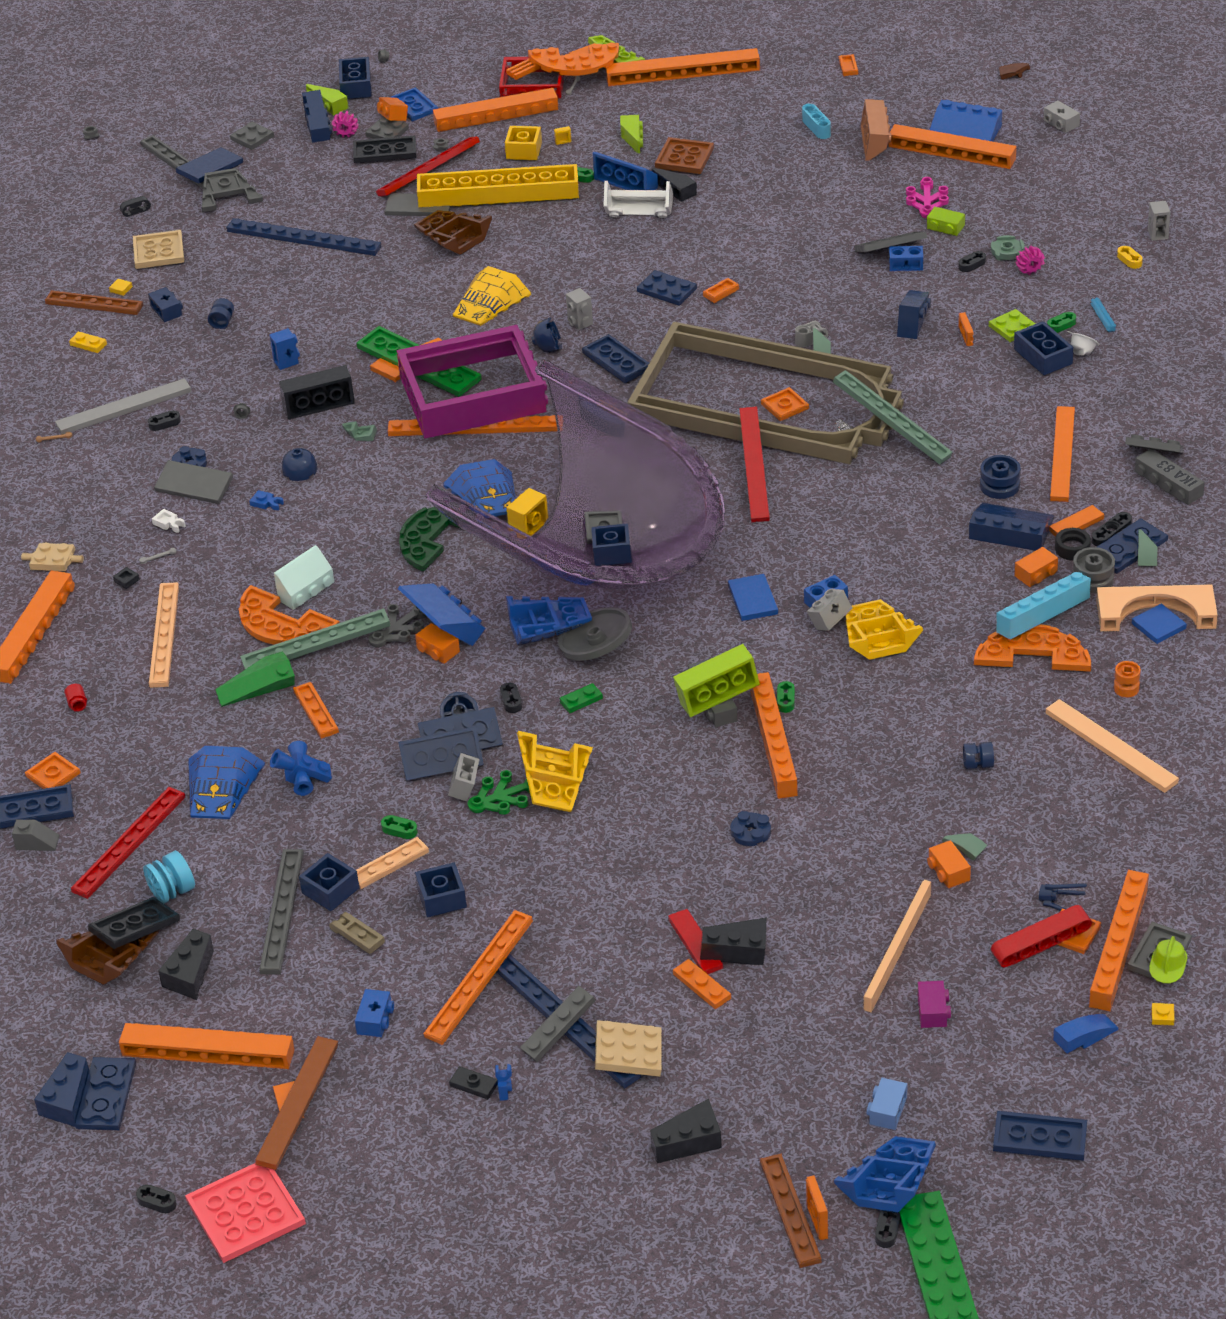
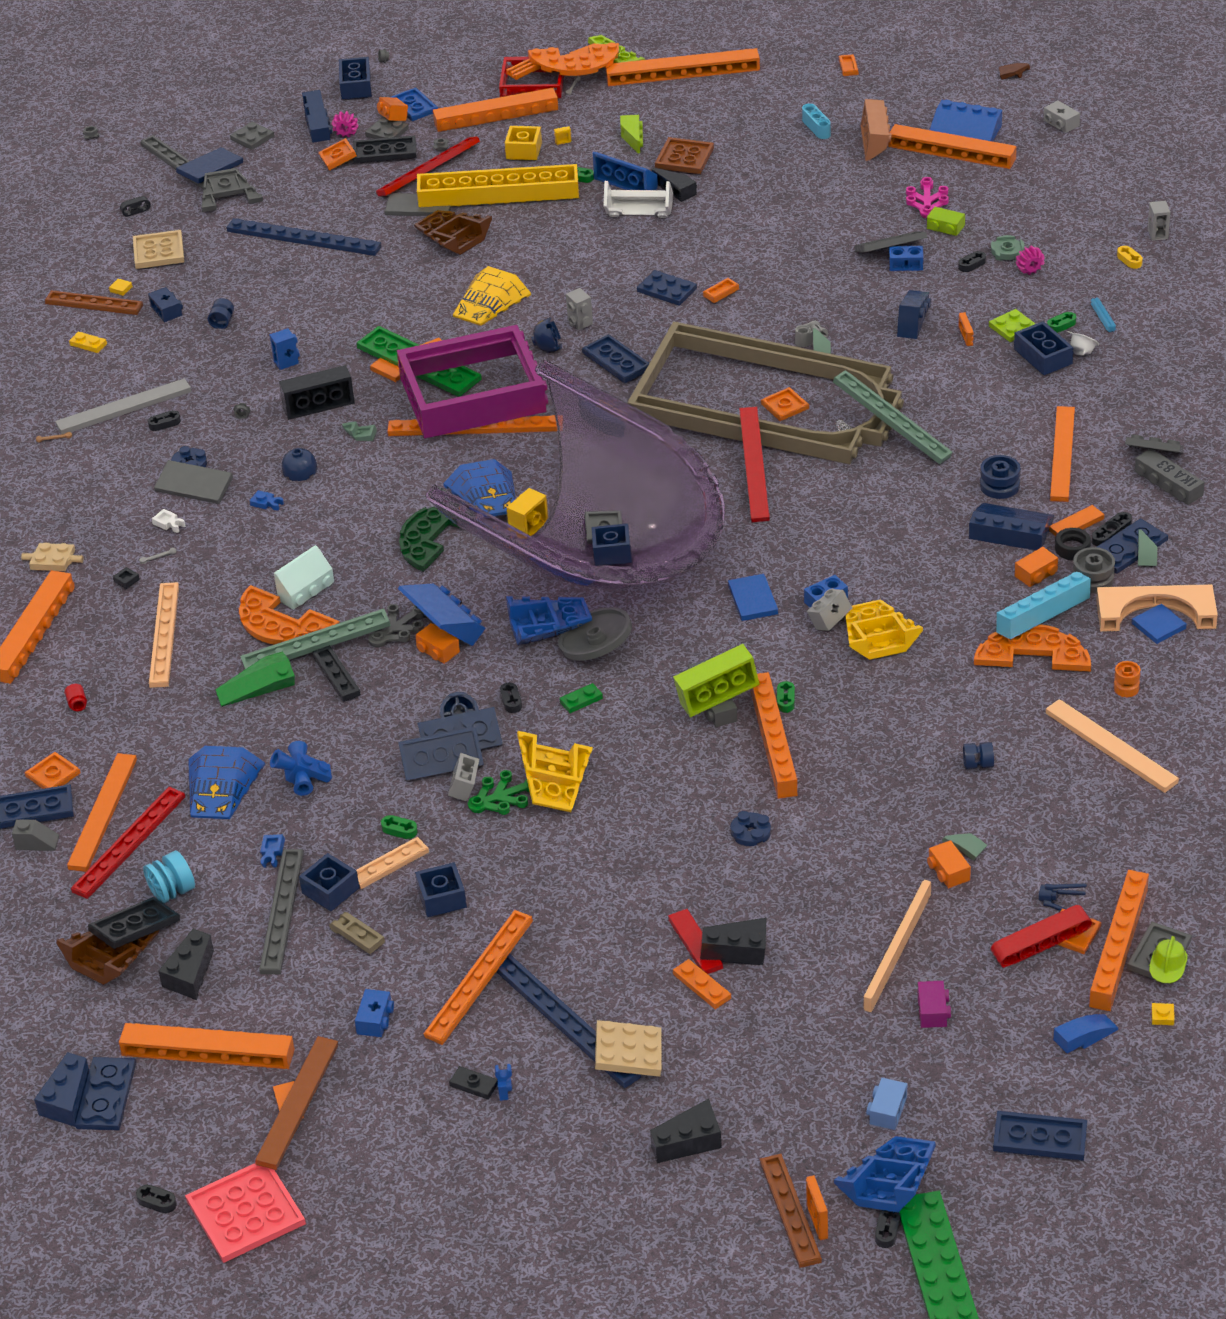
(102, 812): none -> orange tile
(271, 847): none -> blue plate
(315, 710): orange tile -> none
(332, 99): lime slope -> none
(336, 673): none -> black plate
(337, 154): none -> orange tile
(557, 1024): dark grey plate -> none

